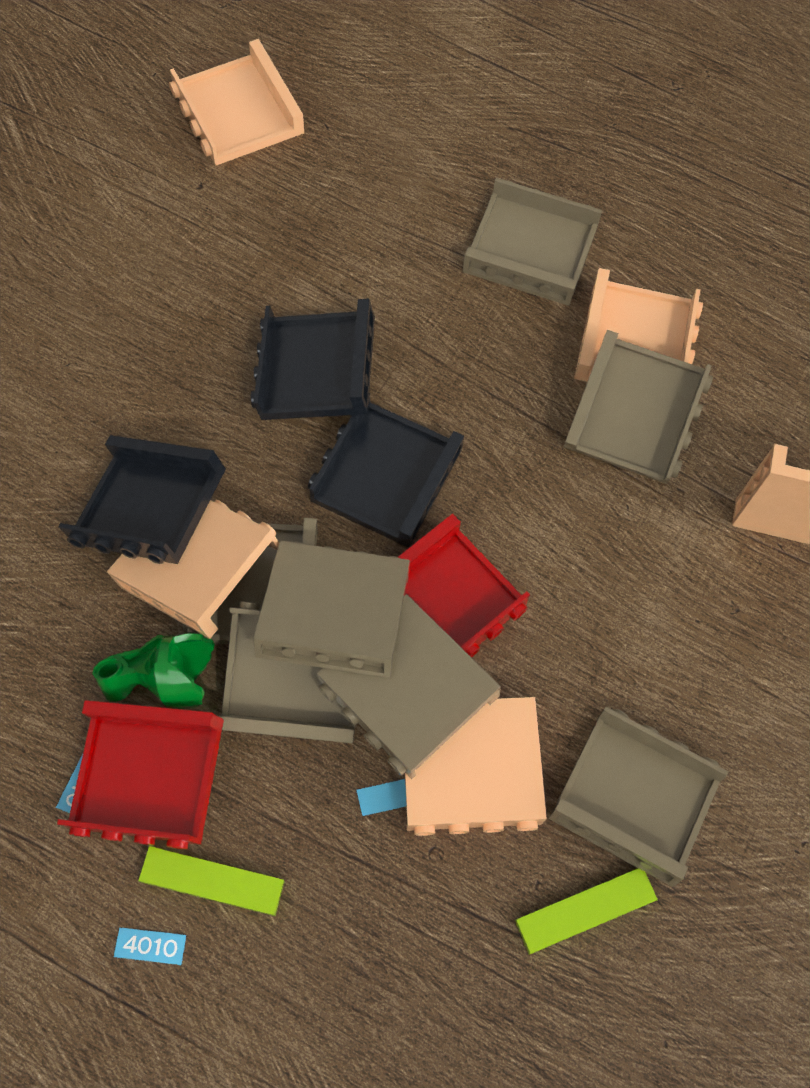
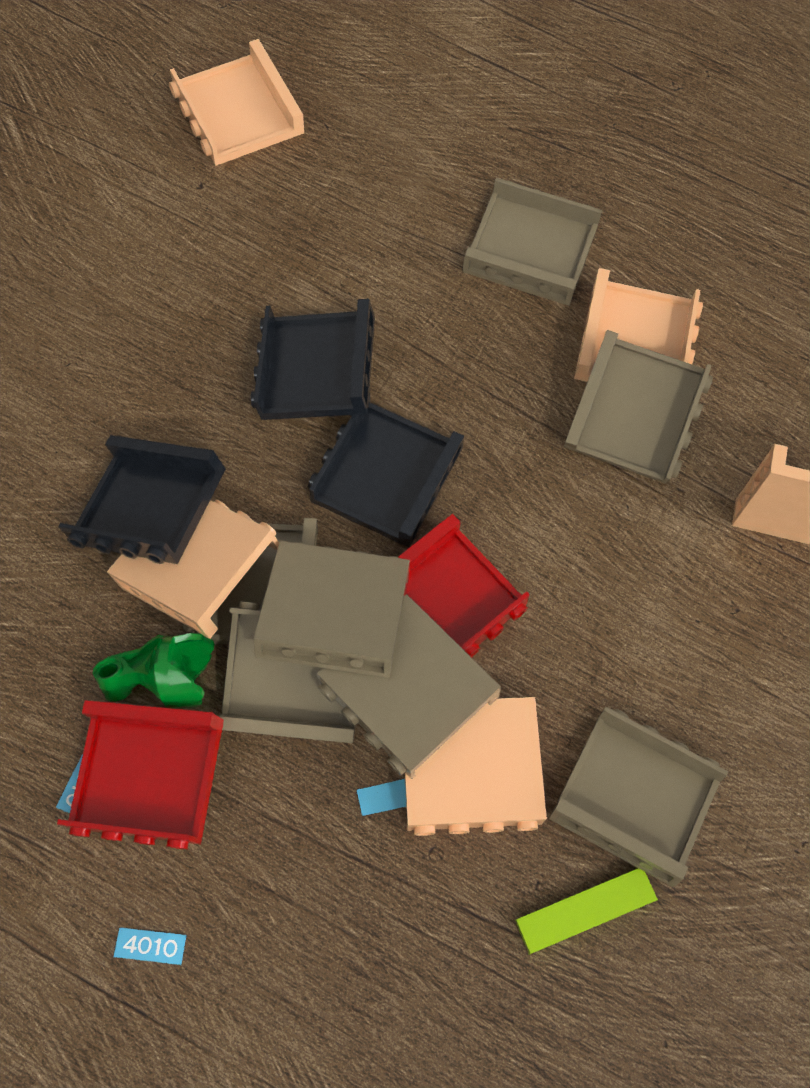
(211, 881): lime tile -> none

